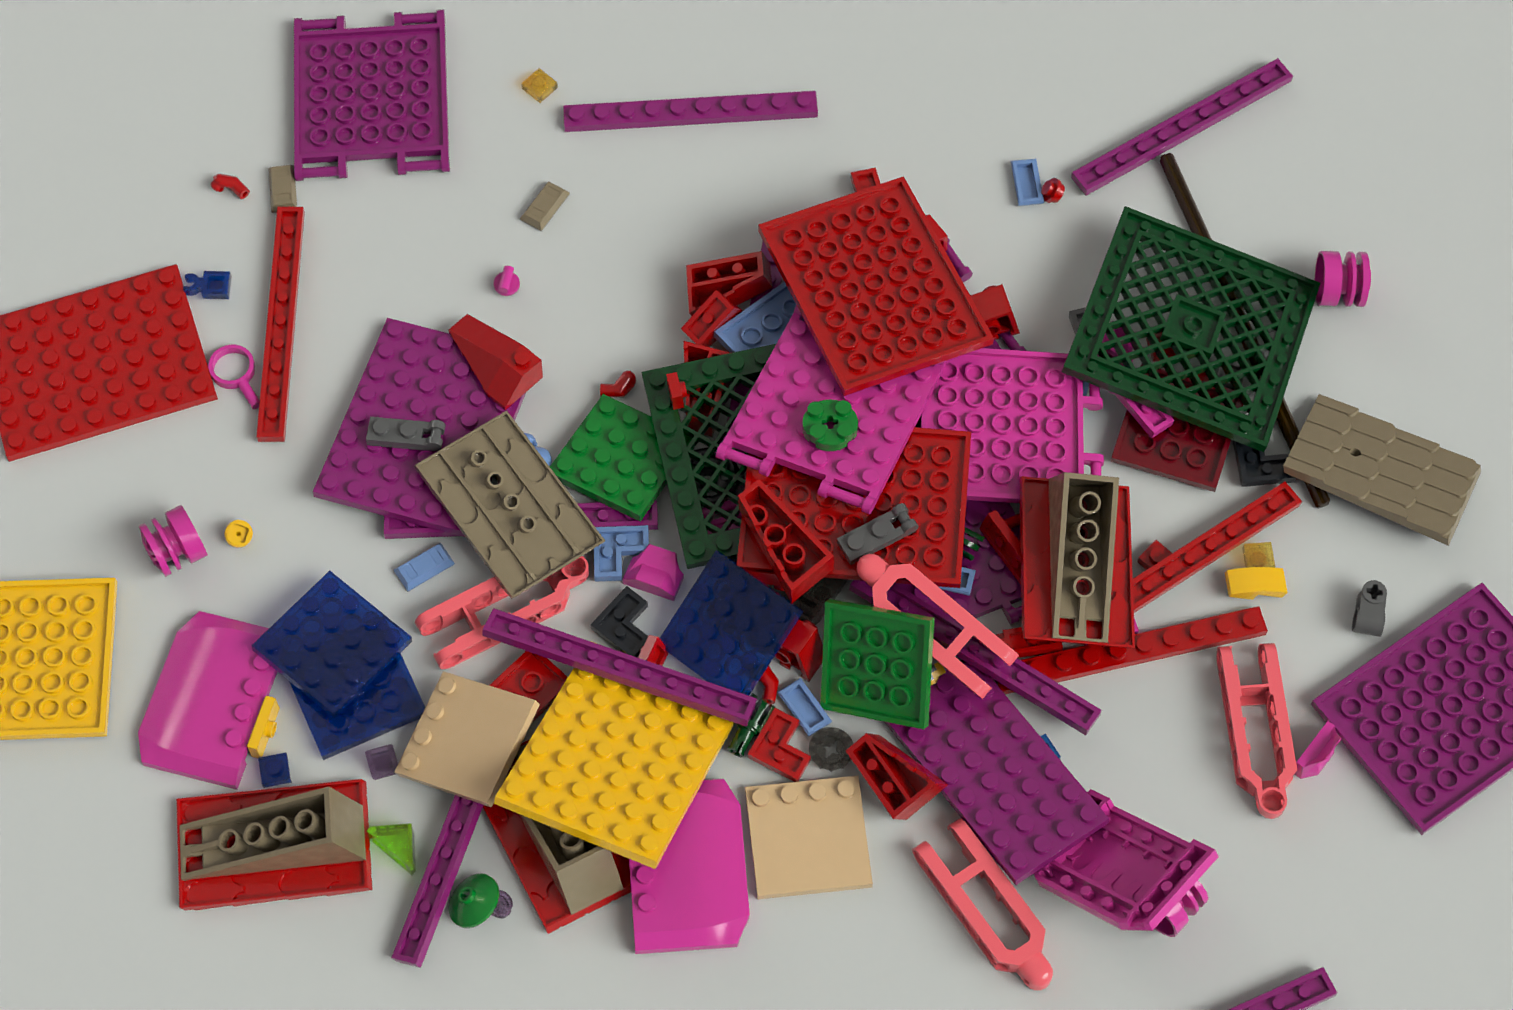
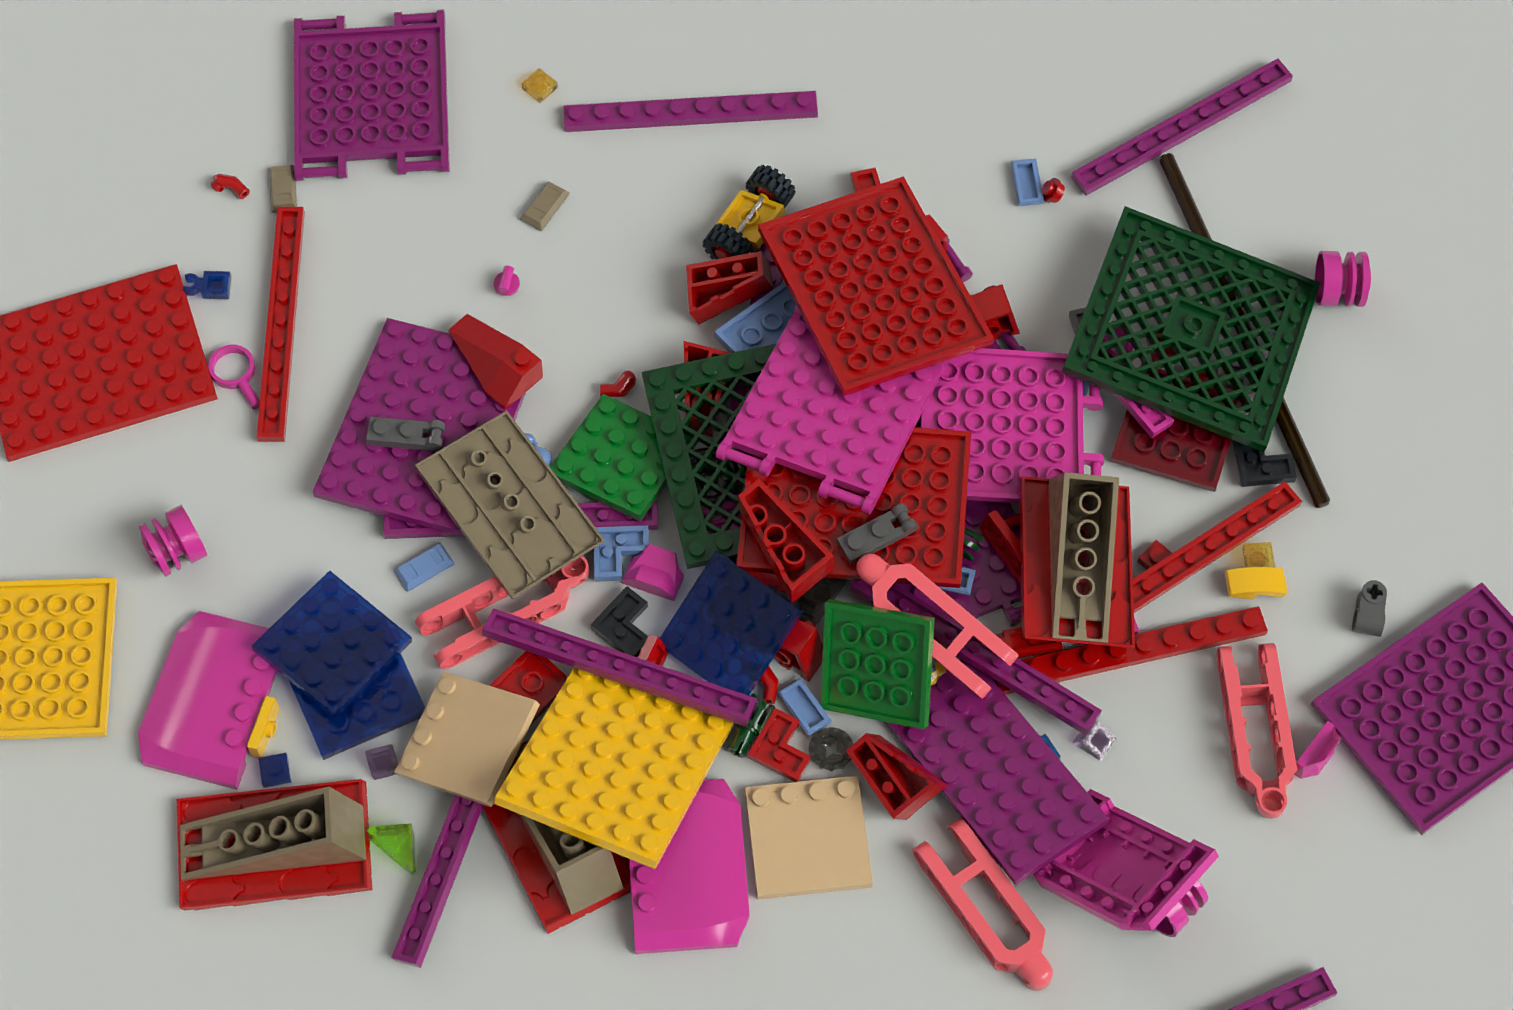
(238, 533): yellow tile -> none
(473, 900): green dish -> none
(503, 906): clear purple plate -> none
(676, 390): red plate -> none
(708, 318): red panel -> none
(738, 226): none -> plate
(830, 411): green plate -> none
(1096, 742): none -> clear purple slope
(1383, 469): dark tan piece -> none

